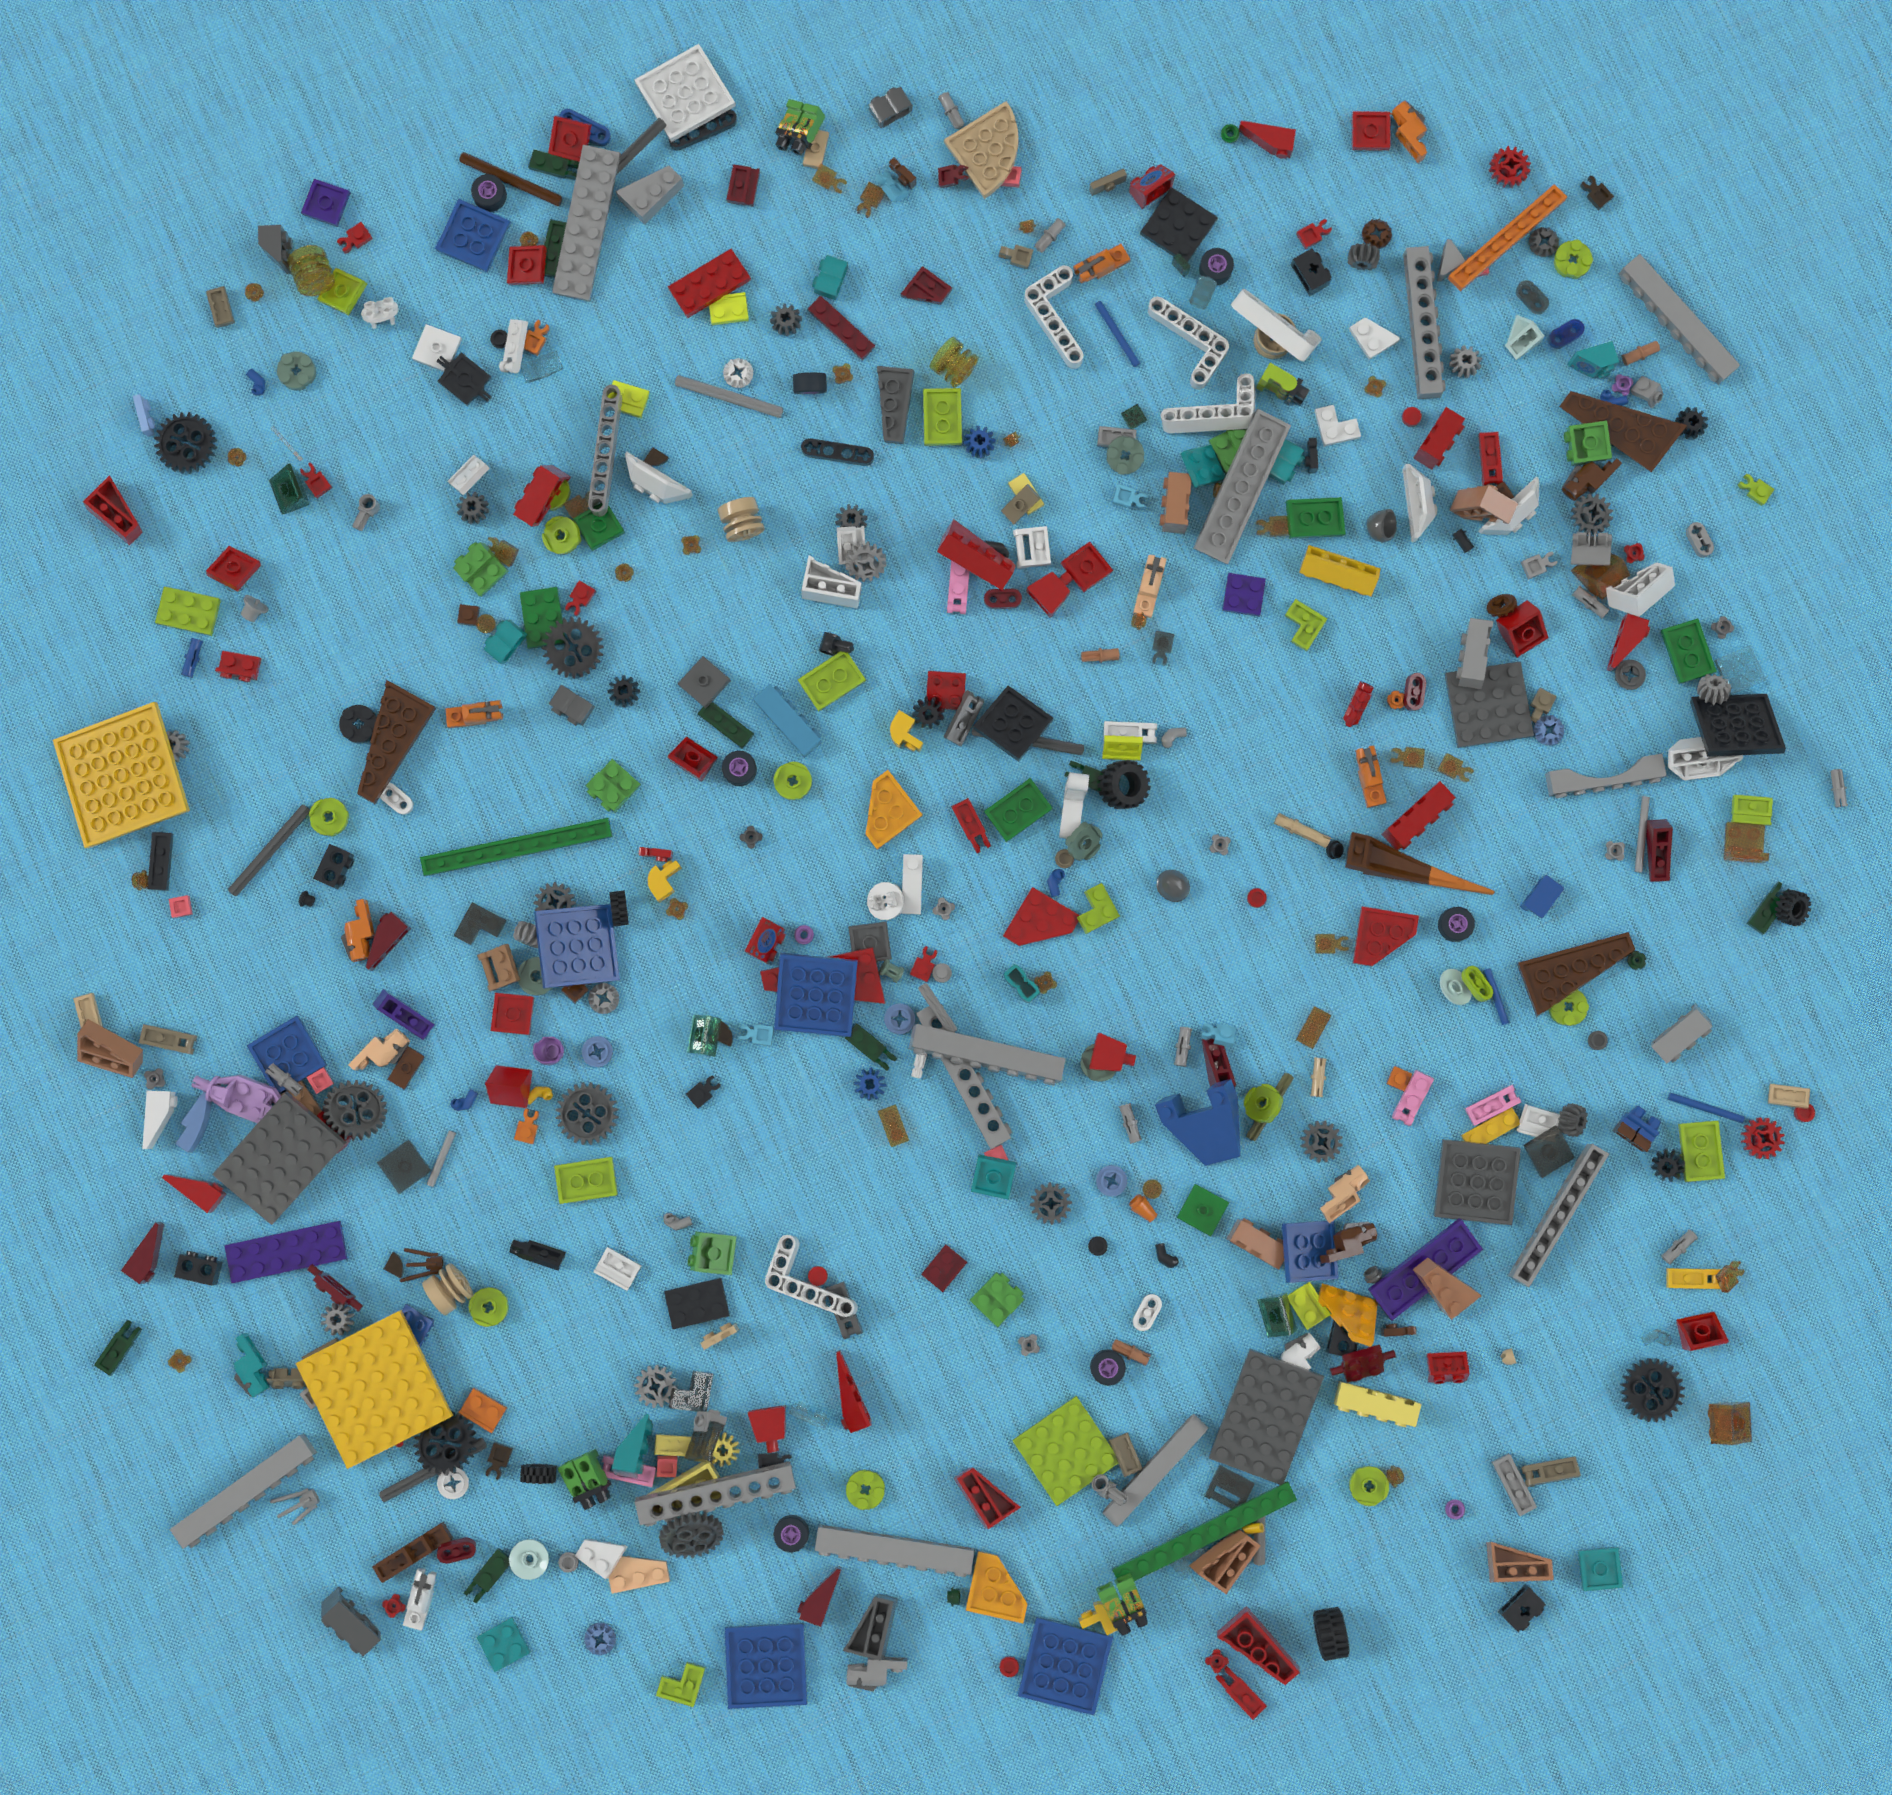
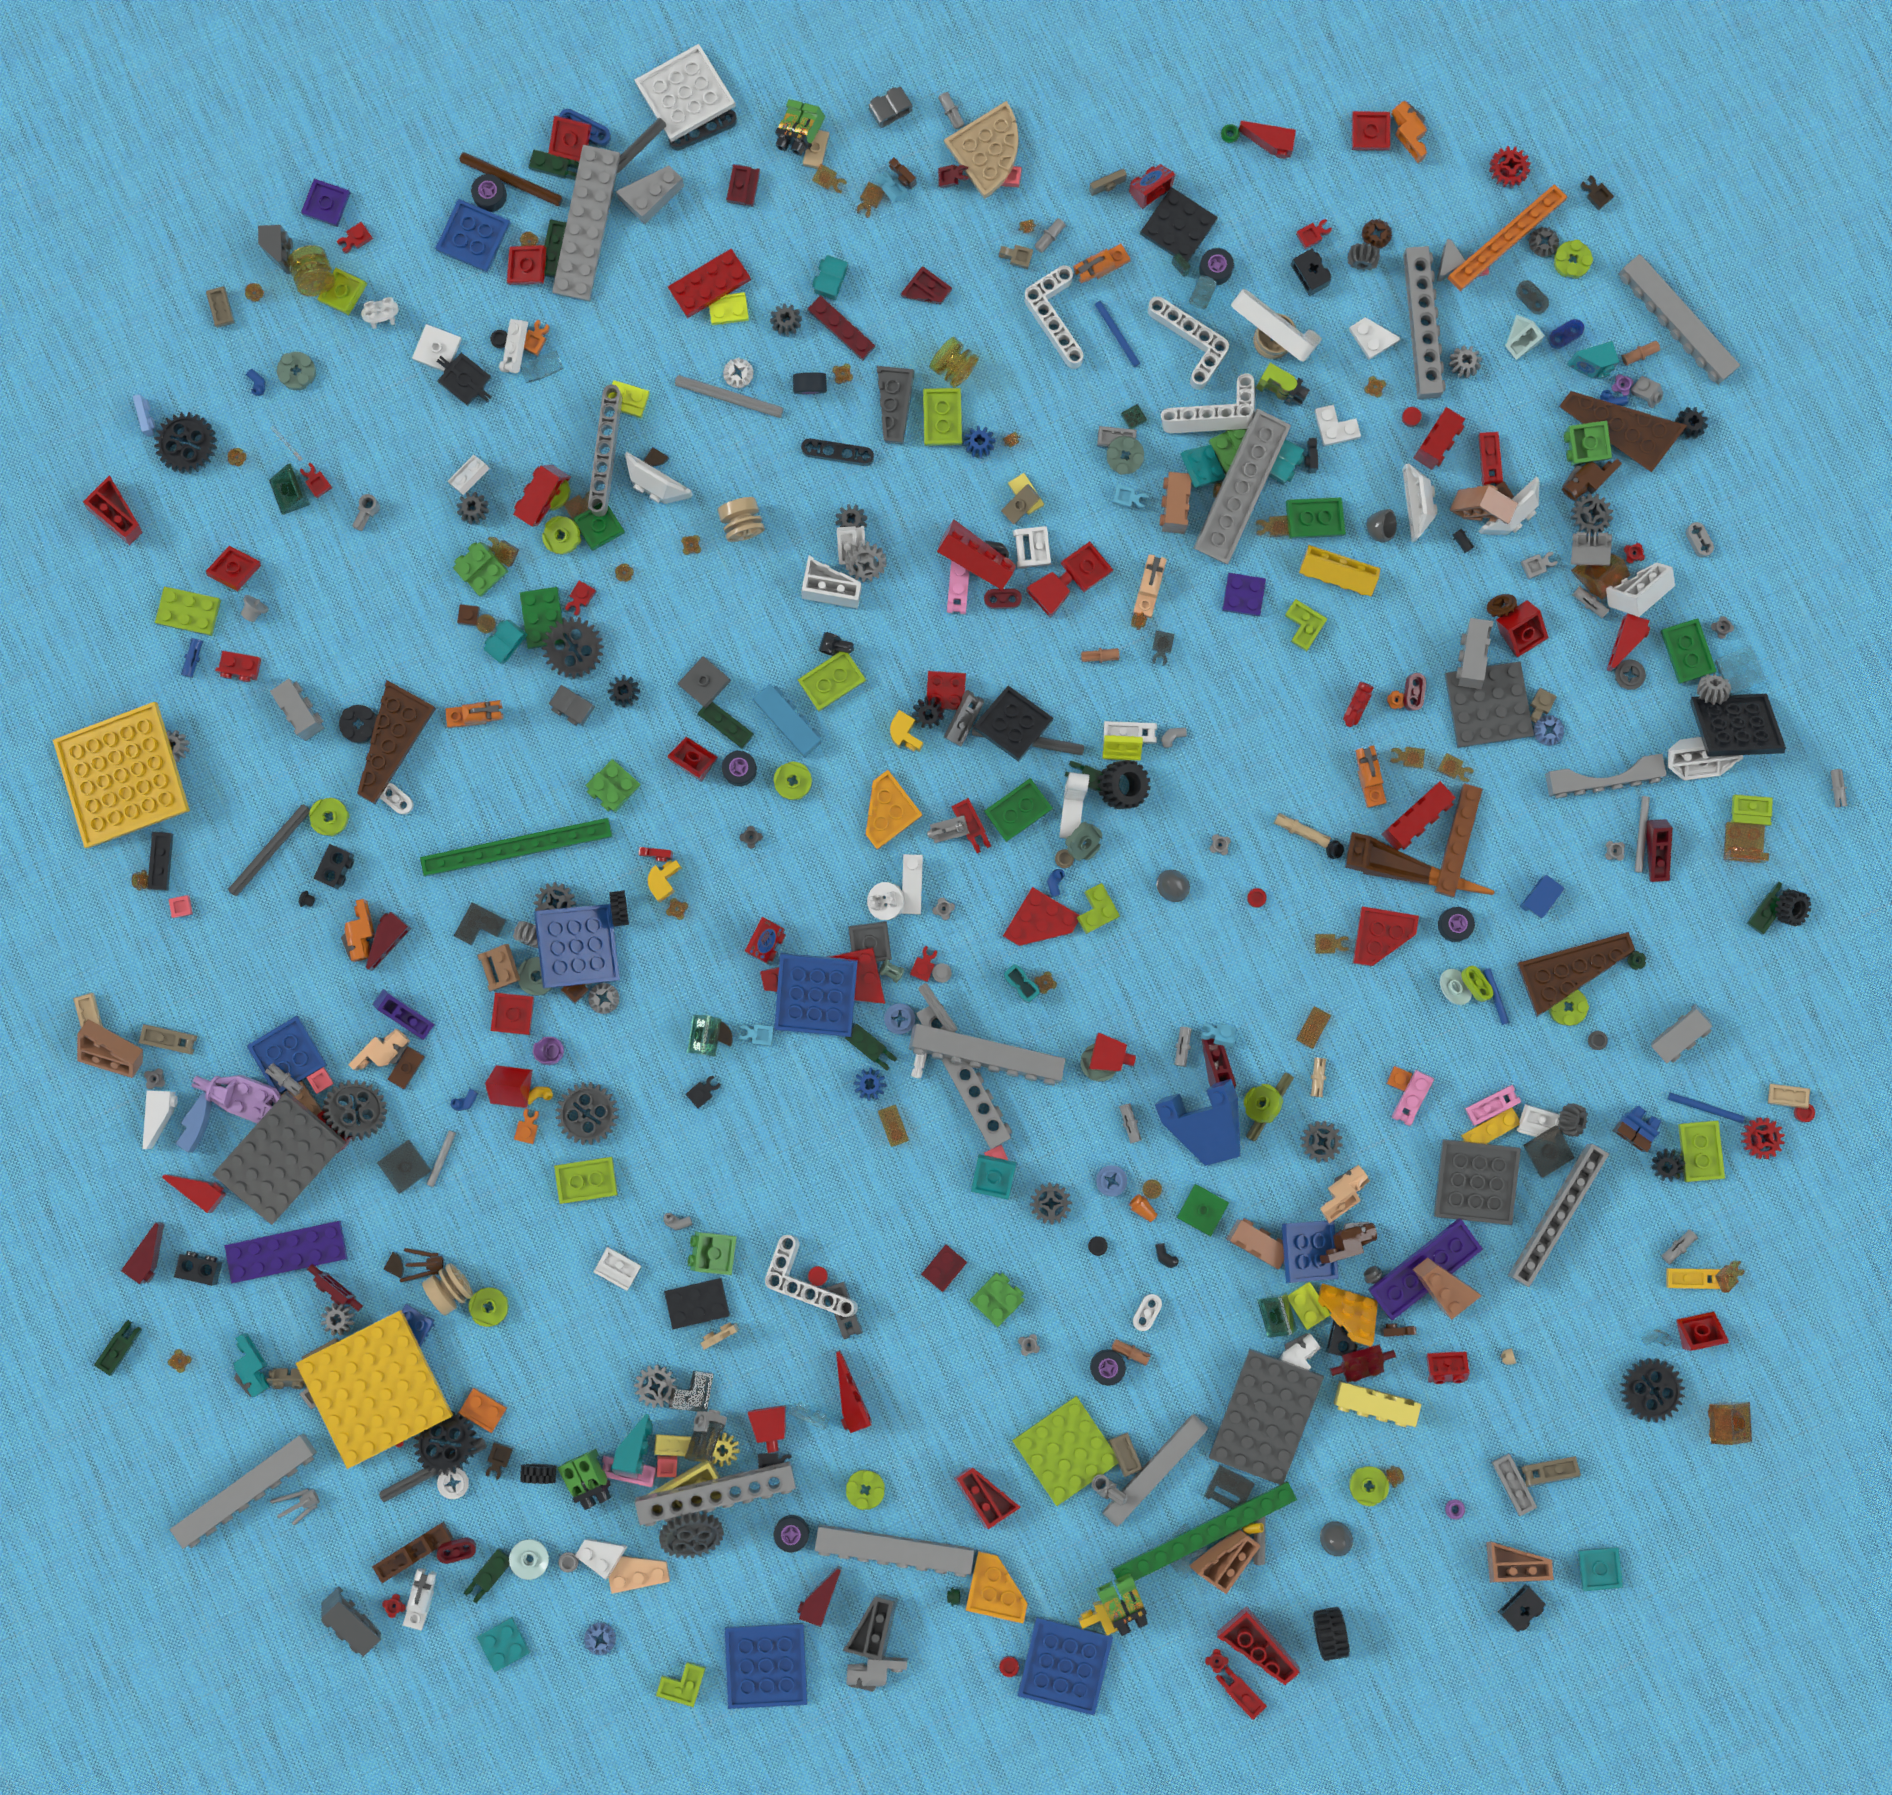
(297, 709): none -> light grey wedge
(538, 1253): black hinge -> none
(594, 1060): medium blue gear -> none
(799, 930): medium lavender plate -> none
(948, 829): none -> light grey hinge
(1336, 1538): none -> dark grey hat
(1458, 840): none -> dark orange plate
(1758, 490): lime plate -> none

